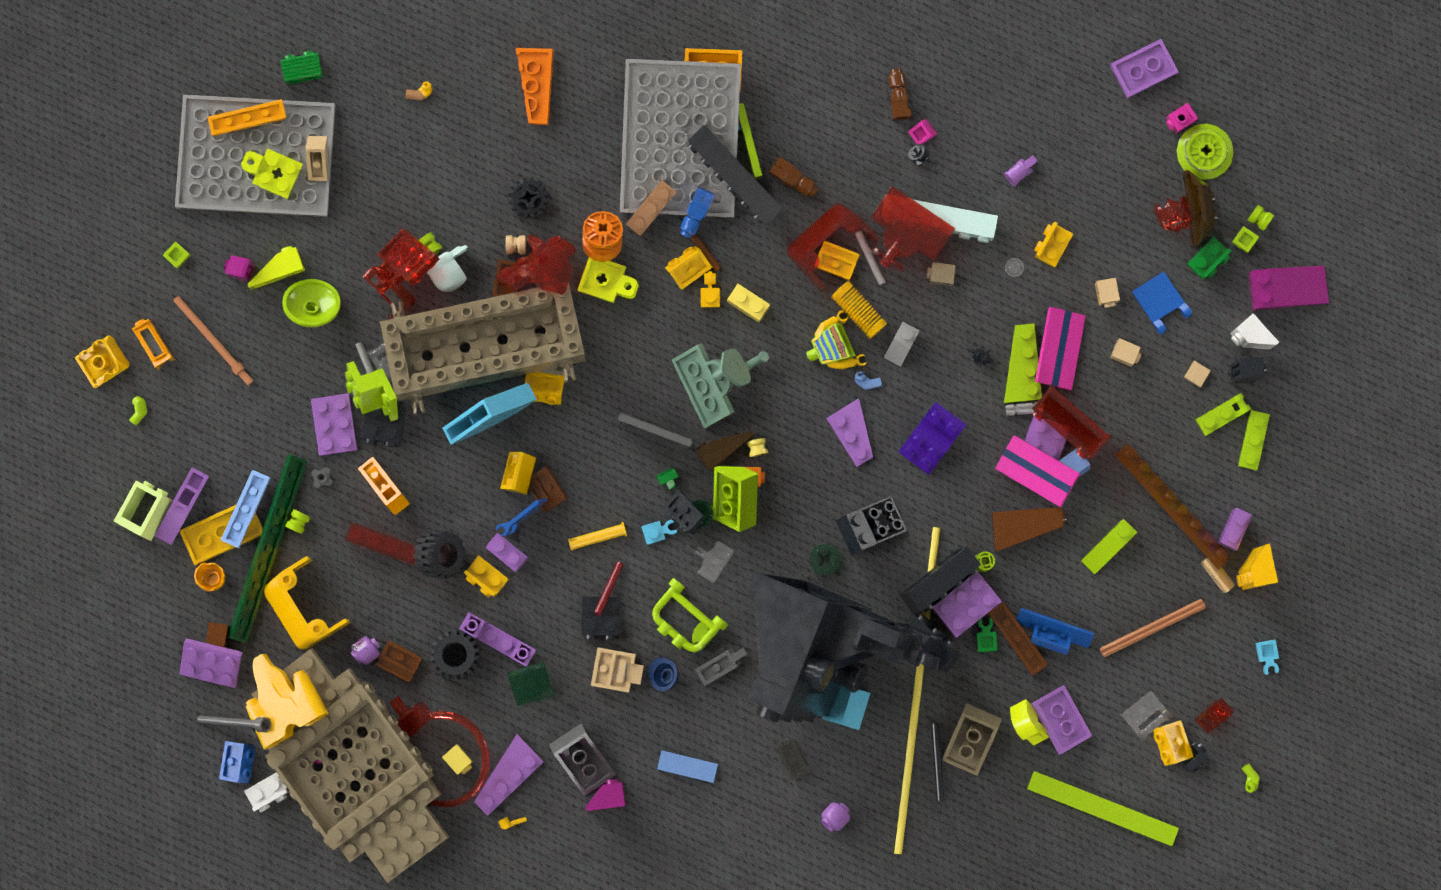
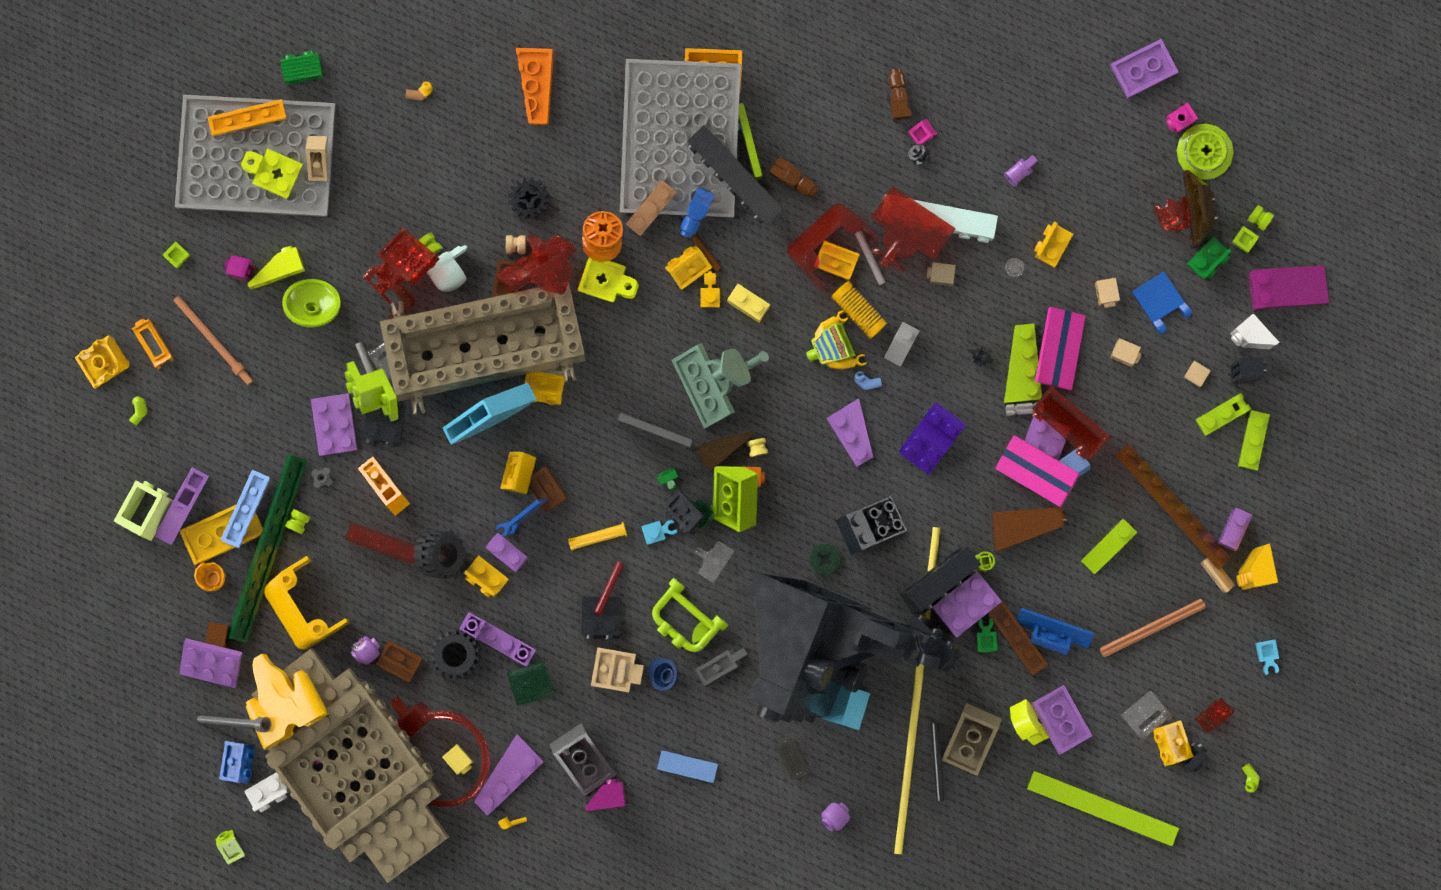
(229, 846): none -> lime bracket

